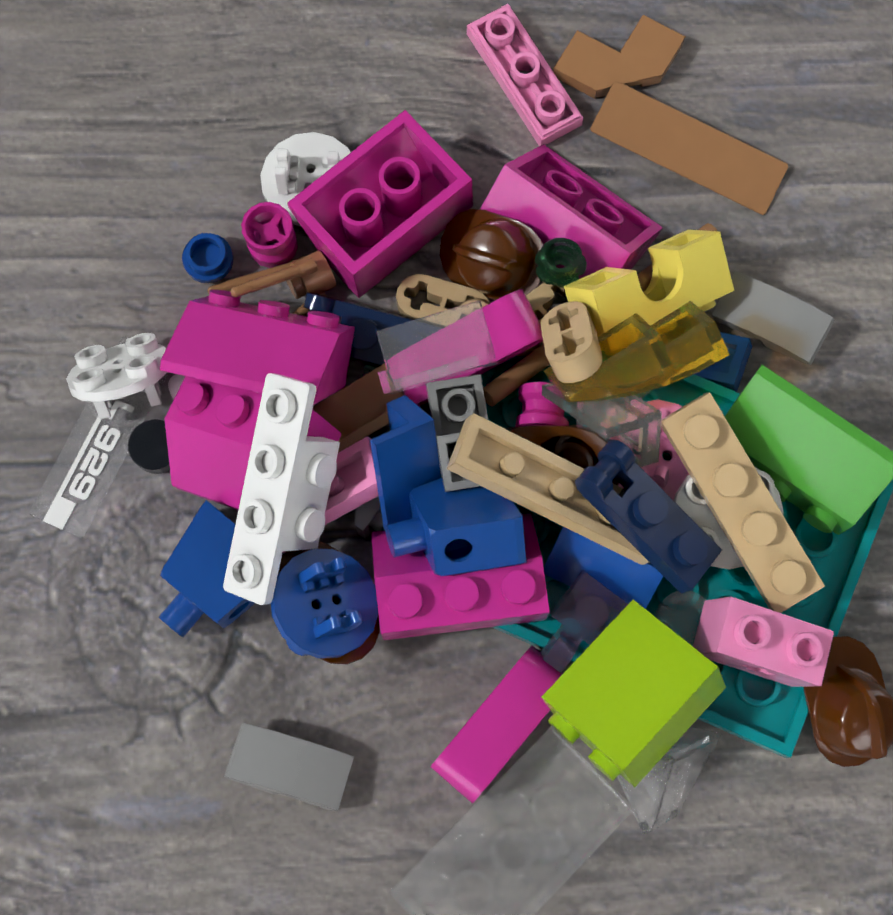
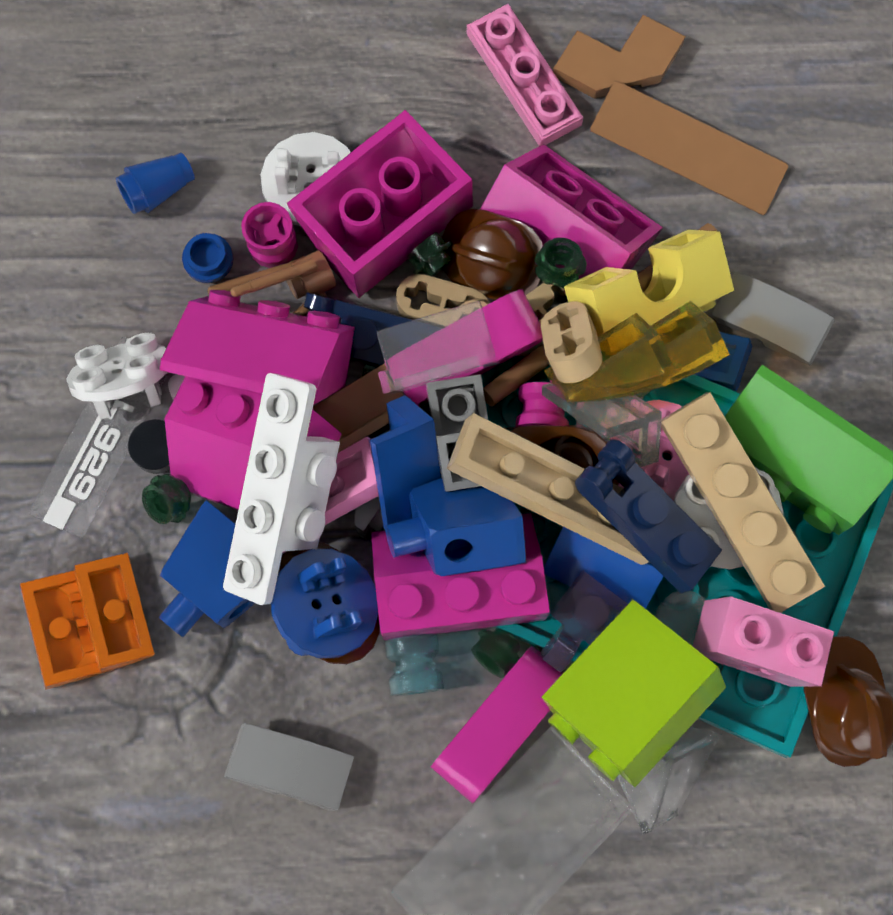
(86, 620): none -> orange slope
(153, 182): none -> blue cone
(166, 499): none -> clear green plate
(414, 667): none -> clear light blue wheel
(430, 255): none -> clear green plate
(496, 651): none -> clear green plate

